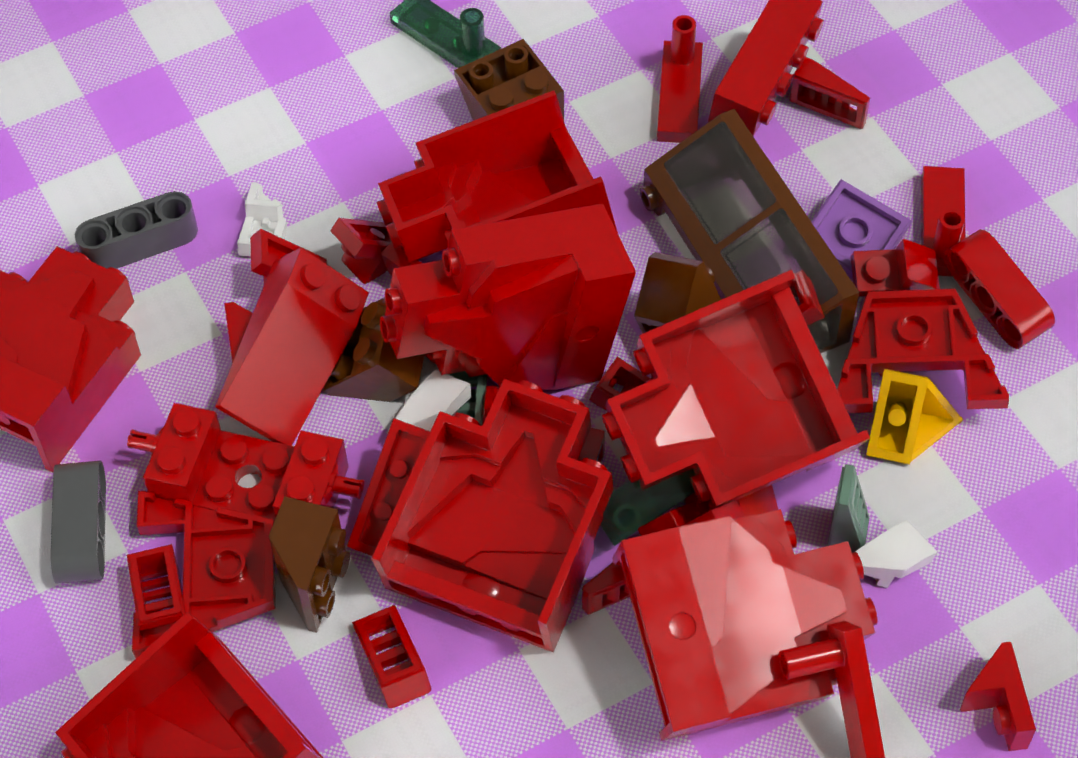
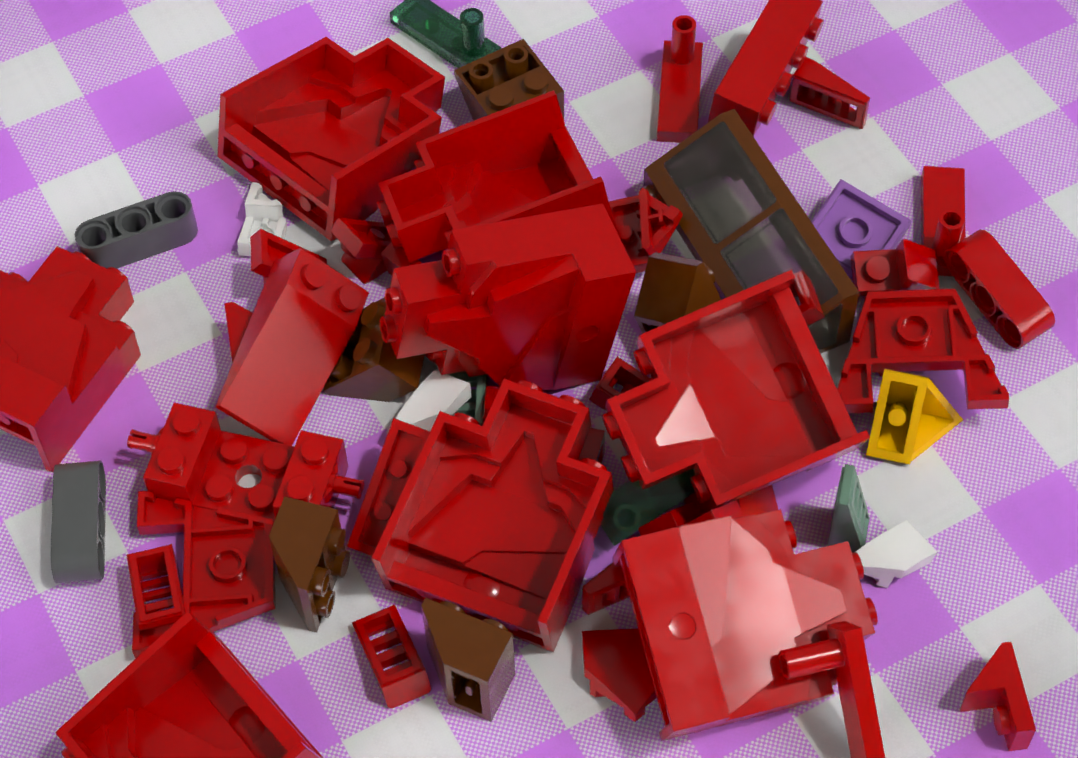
(330, 127): none -> red panel
(469, 657): none -> reddish brown slope
(618, 669): none -> red slope
(644, 225): none -> red slope

